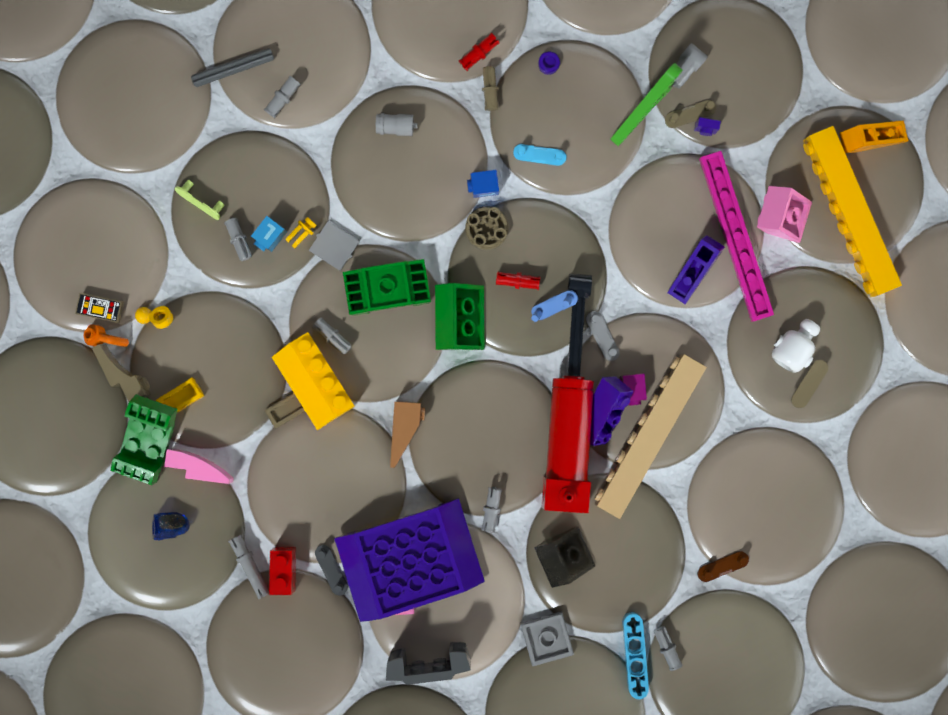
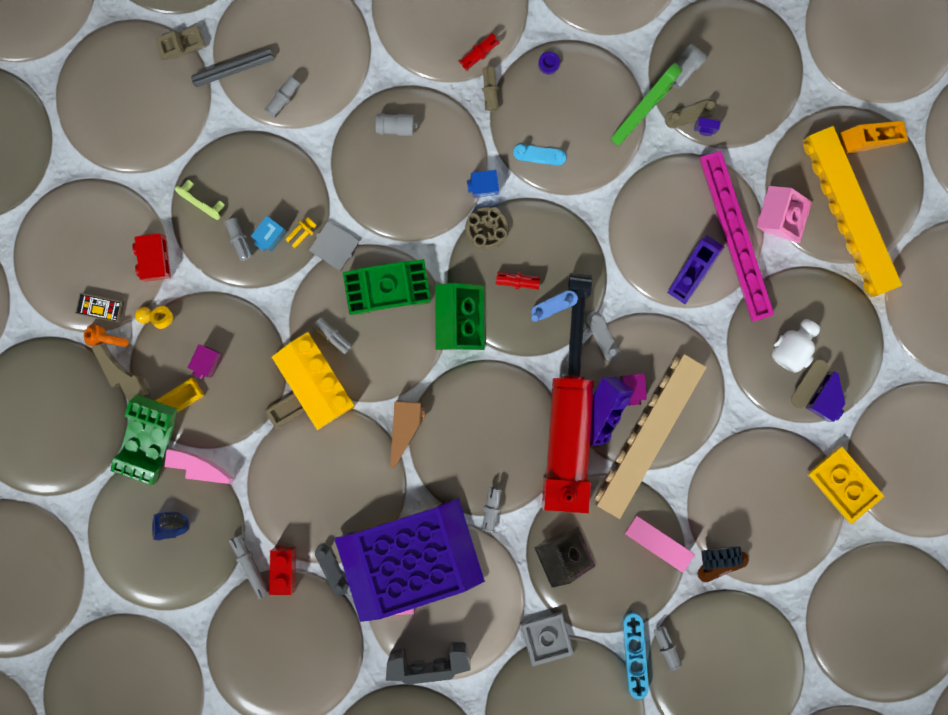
(151, 257): none -> red brick
(181, 43): none -> dark tan slope
(204, 361): none -> magenta brick
(659, 544): none -> bright pink slope
(722, 557): none -> black wheel
(828, 398): none -> dark purple slope
(845, 485): none -> yellow plate

